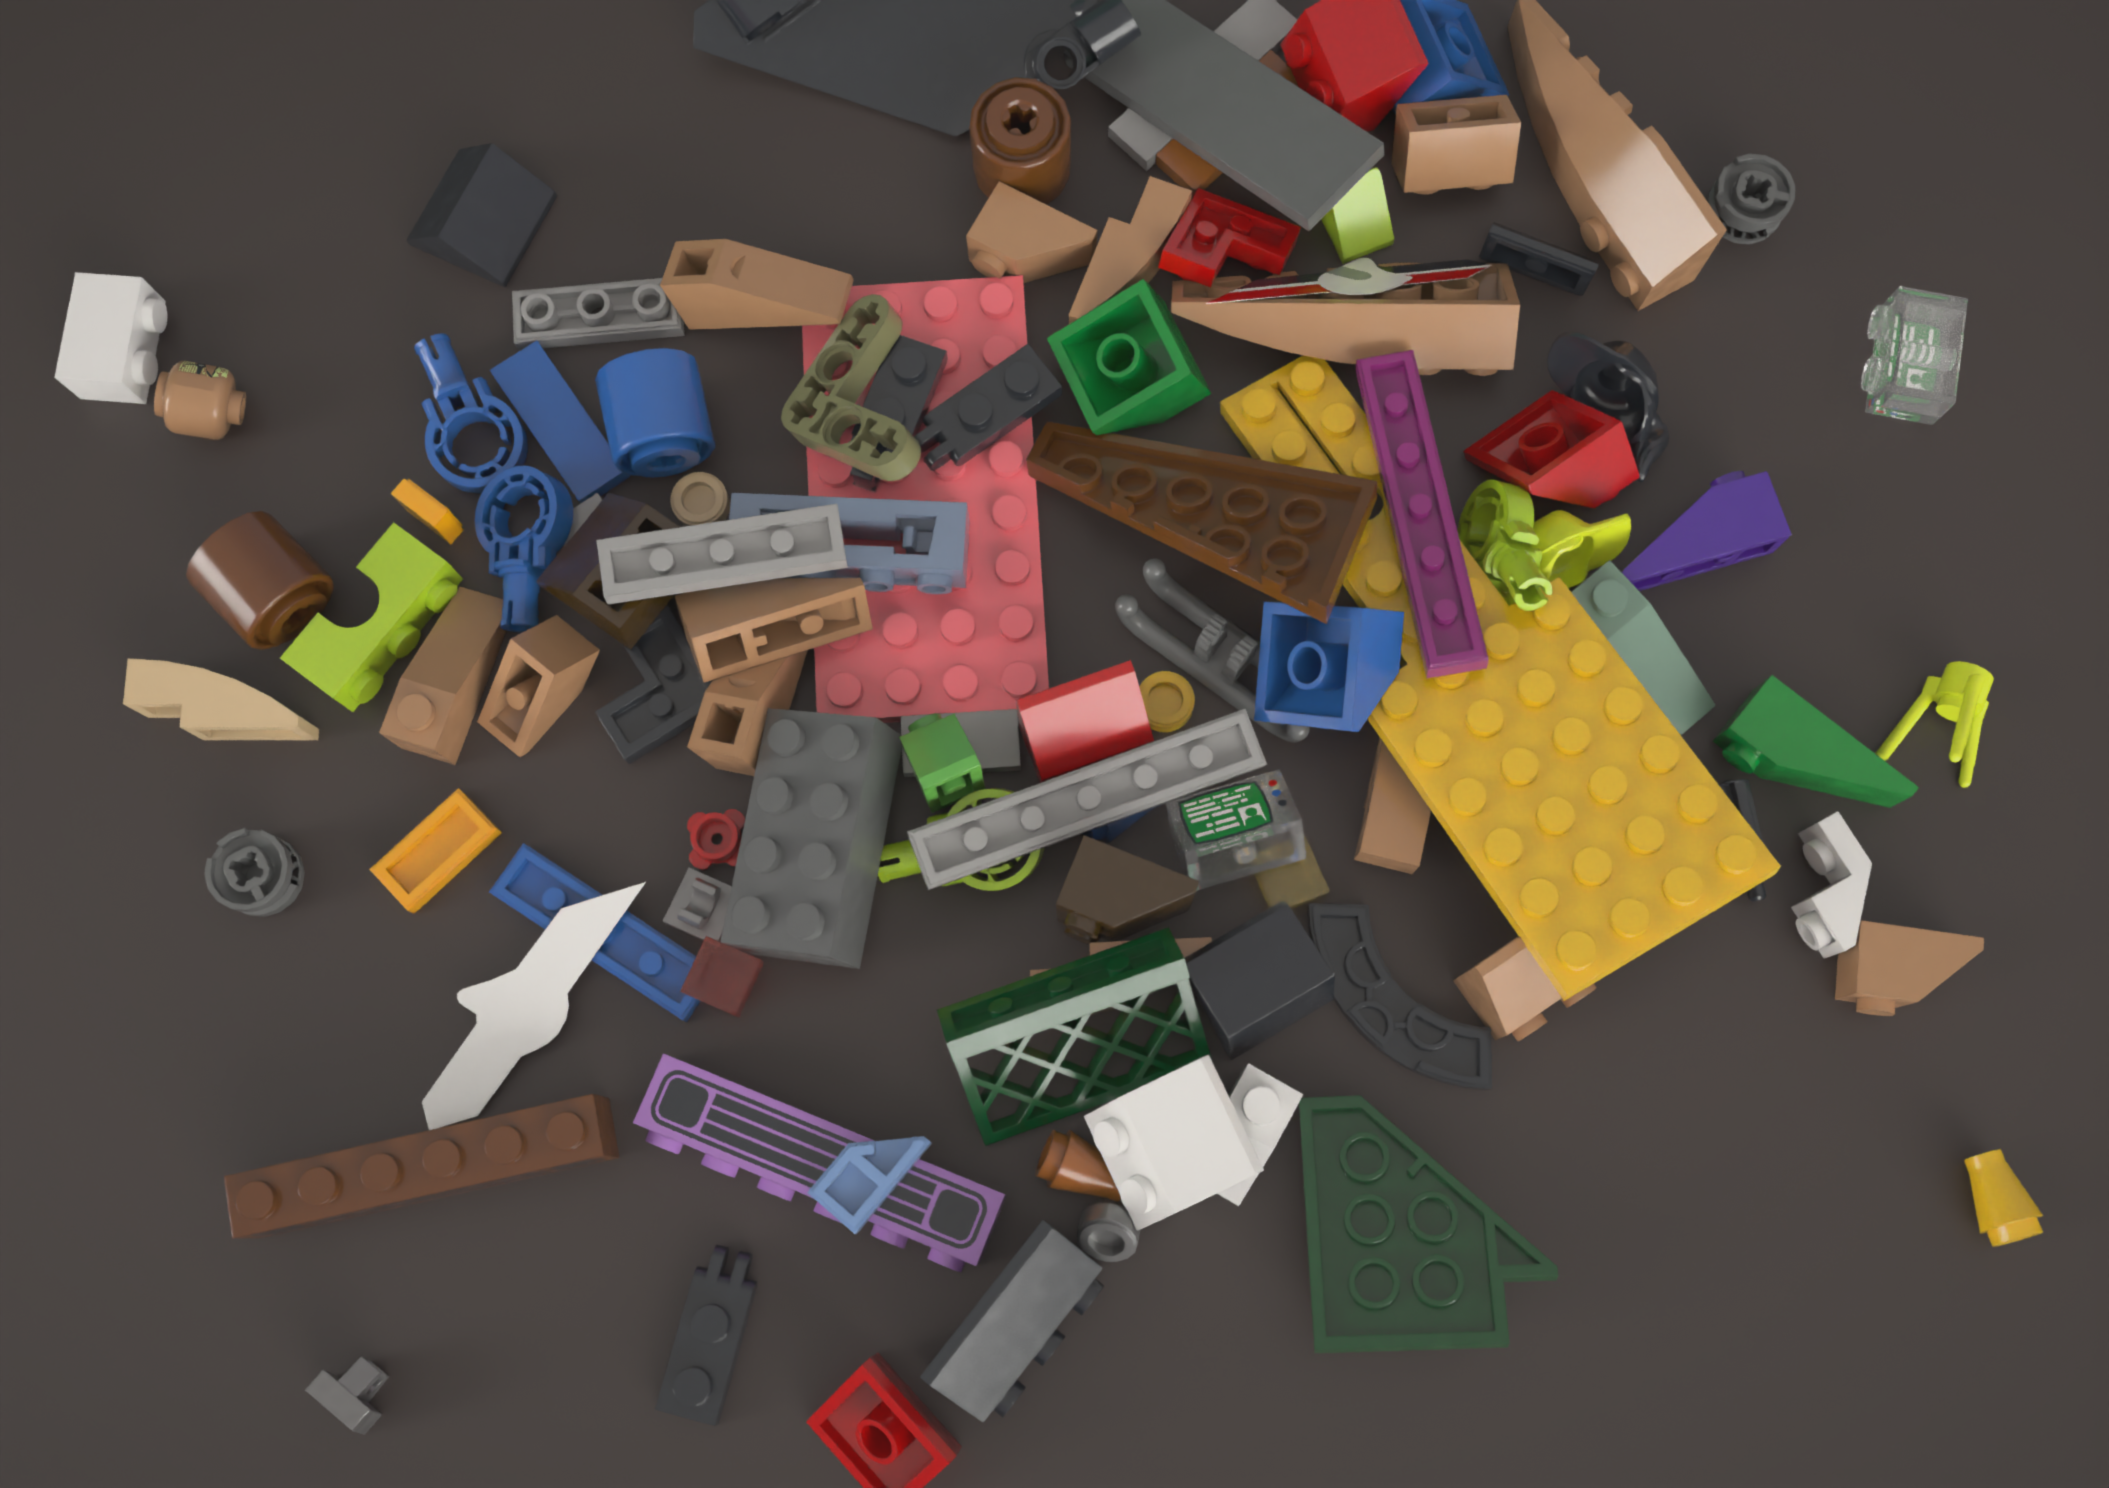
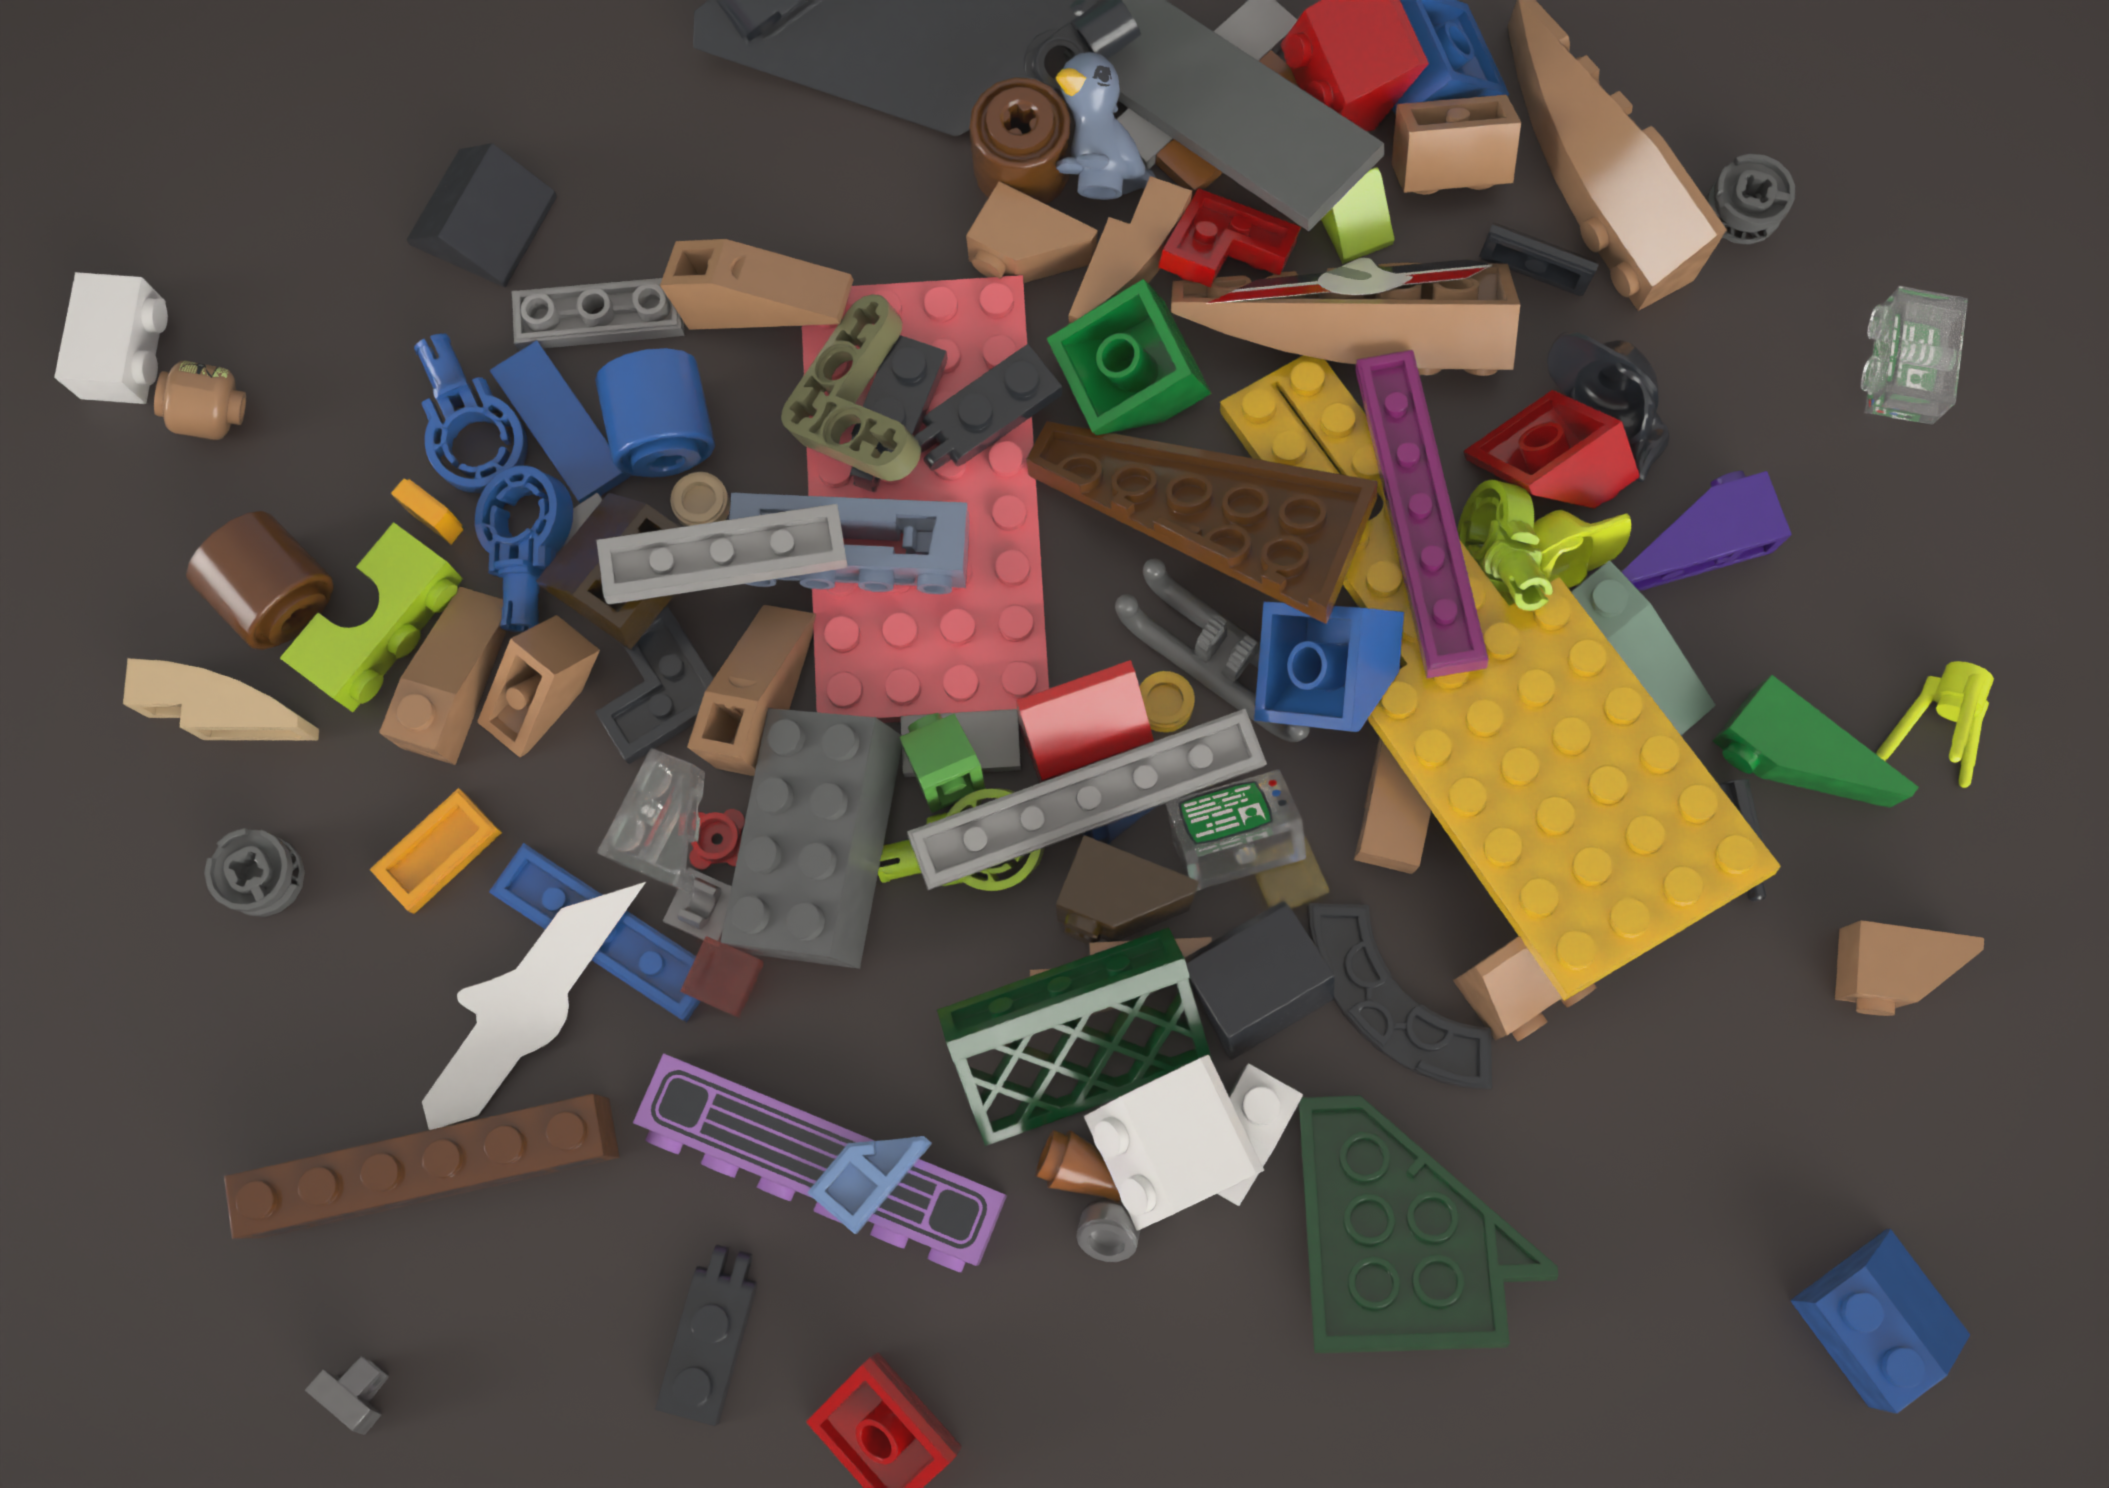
(658, 821): none -> clear wing
(769, 620): medium nougat slope -> none
(1015, 1324): slope -> none
(1100, 146): none -> sand blue animal
(1833, 915): white slope -> none
(1884, 1324): none -> blue slope
(2001, 1201): yellow cone -> none

